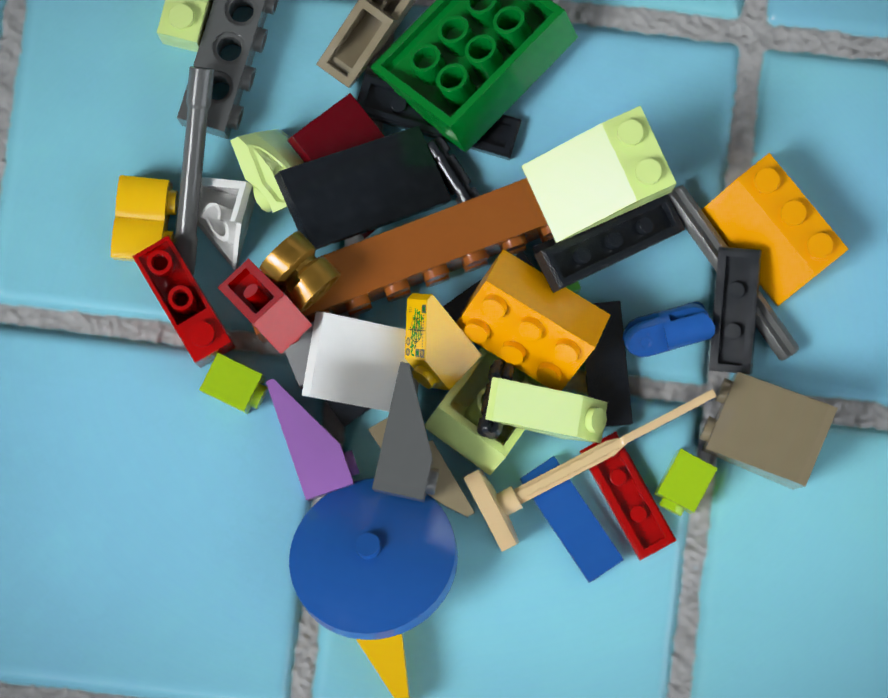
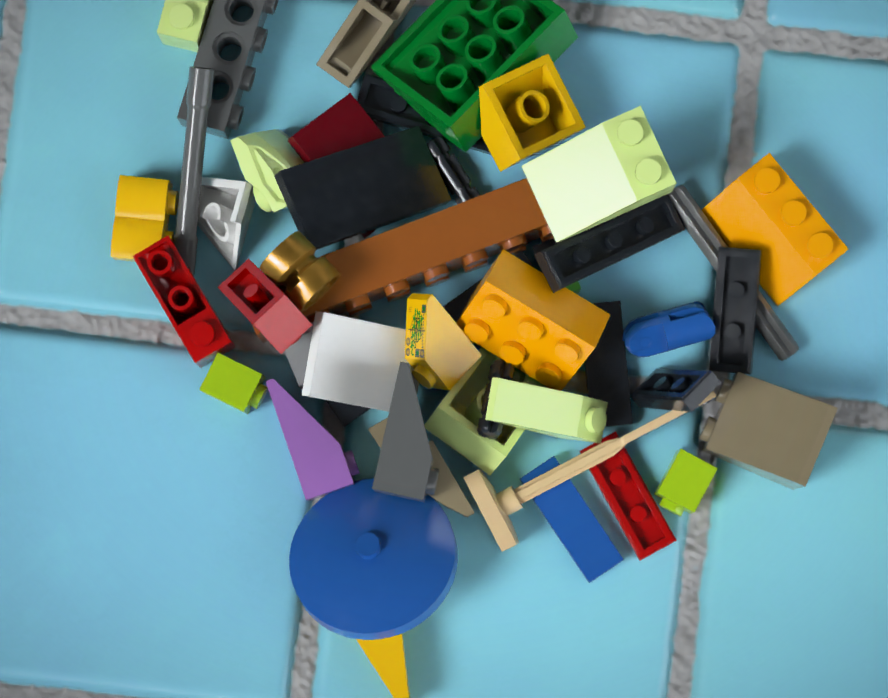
(526, 112): none -> yellow slope
(675, 389): none -> black tile

